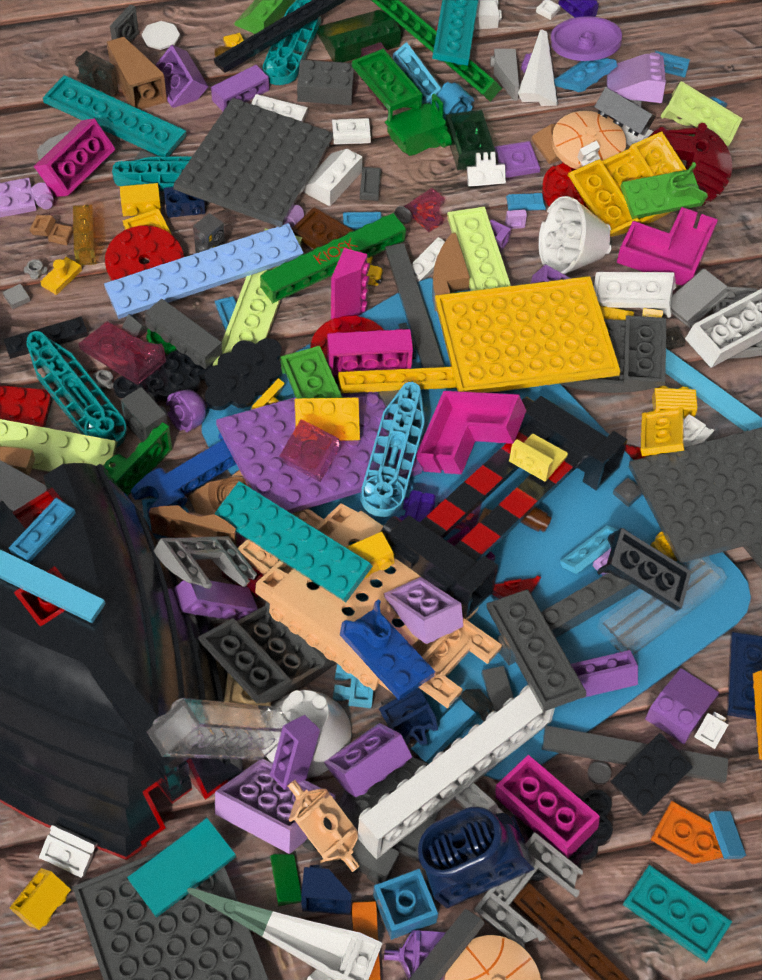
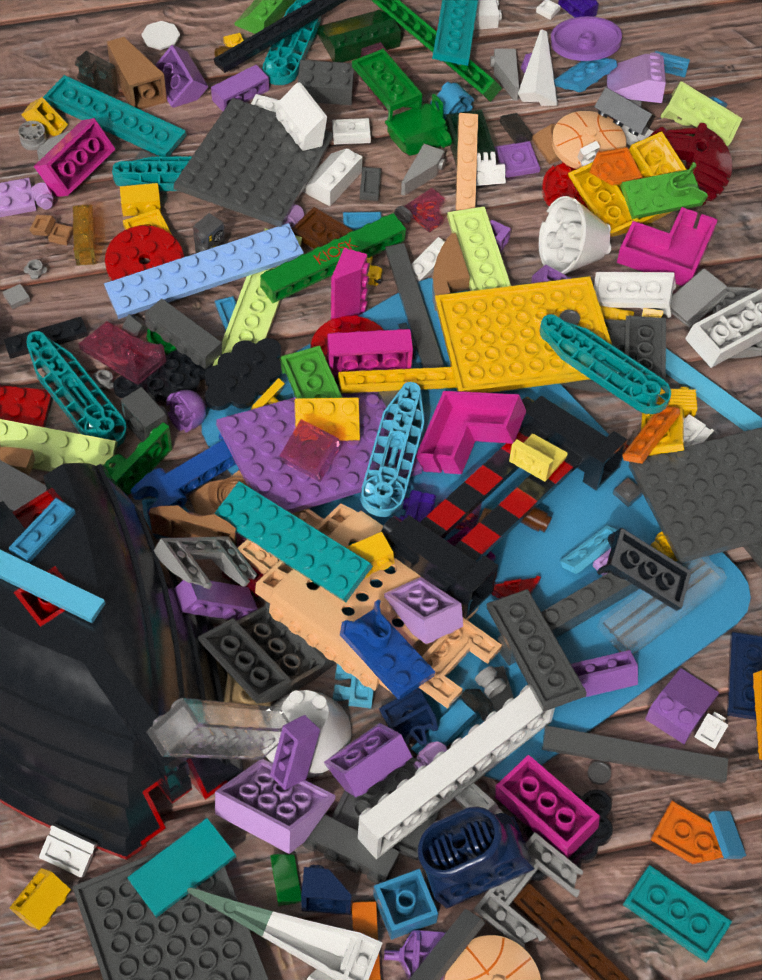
(32, 136): none -> light grey wheel
(42, 112): none -> yellow slope
(61, 275): yellow tile -> none
(125, 25): dark grey tile -> none
(182, 204): dark blue brick -> none
(302, 118): none -> white slope
(309, 813): light nougat plate -> none
(417, 72): medium azure wedge -> none
(424, 168): none -> light grey slope
(428, 753): none -> lavender arm
(466, 161): none -> light nougat plate
(489, 680): none -> light grey wheel
(515, 219): lavender plate -> none
(516, 128): none -> clear smoke plate
(529, 202): dark azure tile -> none
(570, 316): none -> flat silver piece
(605, 365): none -> teal beam
(615, 166): none -> orange tile
(650, 435): none -> orange tile
(651, 774): black plate -> none
(674, 338): clear smoke plate -> none

